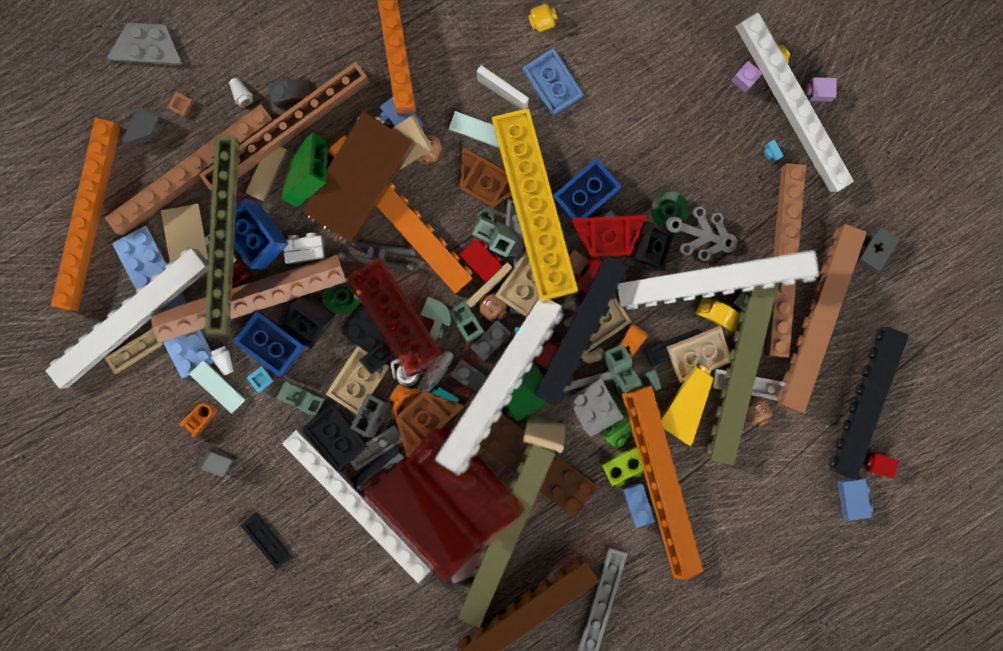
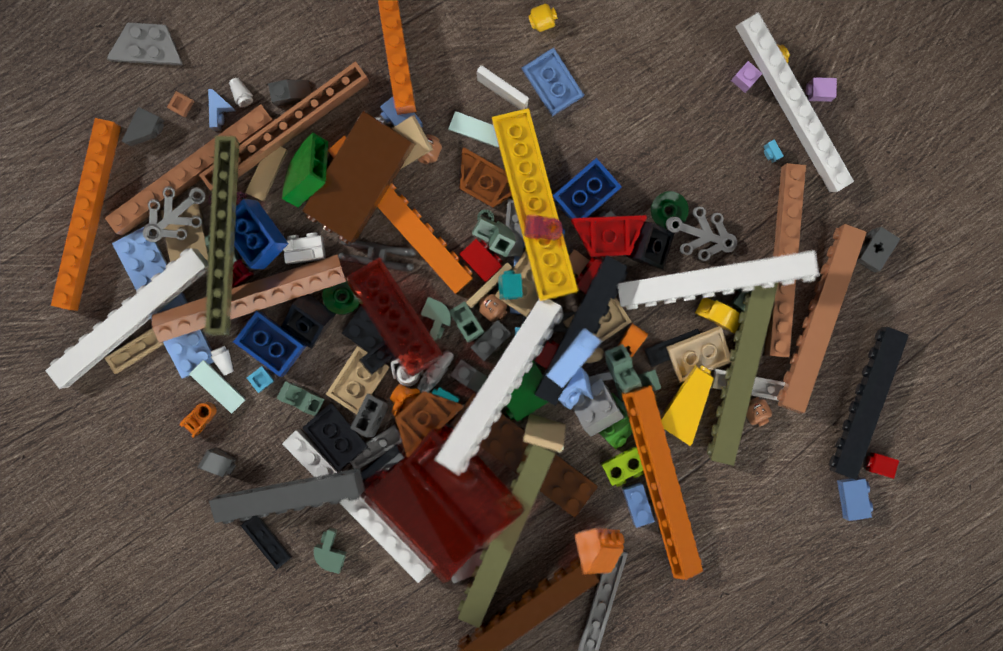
(171, 216): none -> light grey plant
(216, 106): none -> light blue slope
(287, 495): none -> dark grey brick
(328, 557): none -> sand green brick
(510, 286): none -> teal brick
(539, 227): none -> clear pink piece
(573, 358): none -> light blue slope
(577, 385): none -> light blue slope
(599, 549): none -> orange slope

